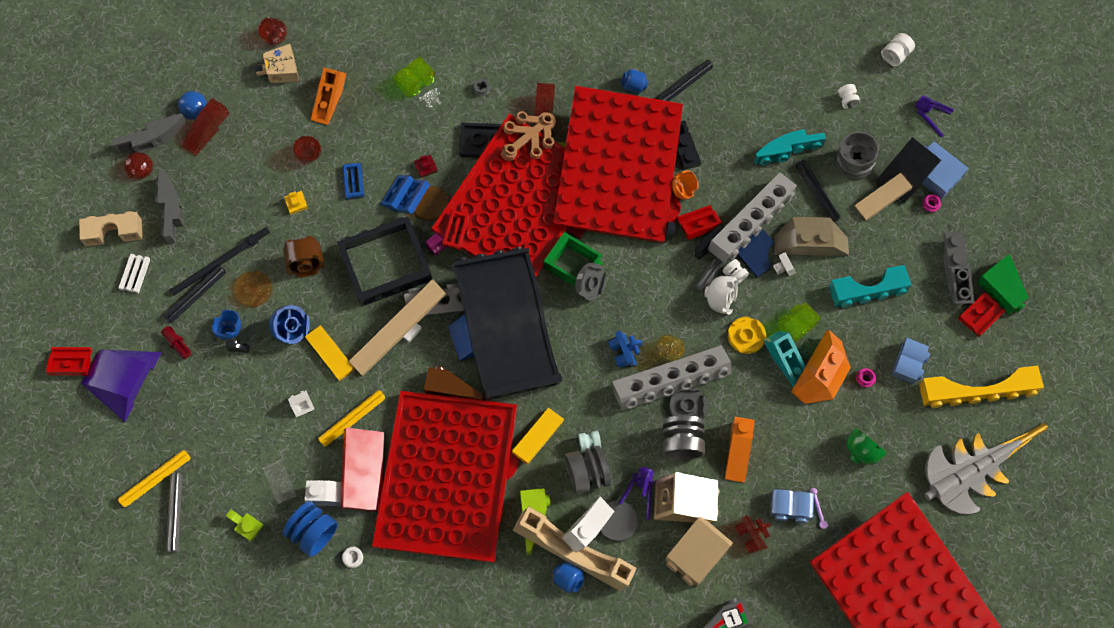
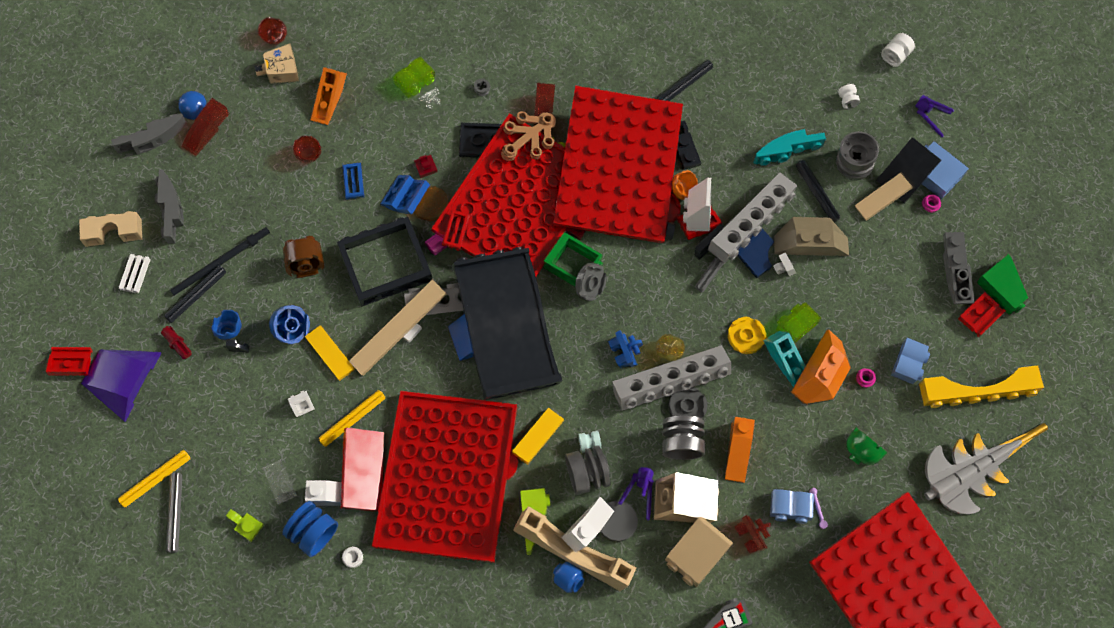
(138, 165): clear red hair -> none
(258, 291): clear orange tile -> none
(295, 202): yellow tile -> none
(447, 384): reddish brown slope -> none
(634, 81): blue head -> none
(698, 207): none -> white slope
(720, 292): white cylinder -> none
(734, 269): white wheel -> none
(847, 291): teal arch -> none

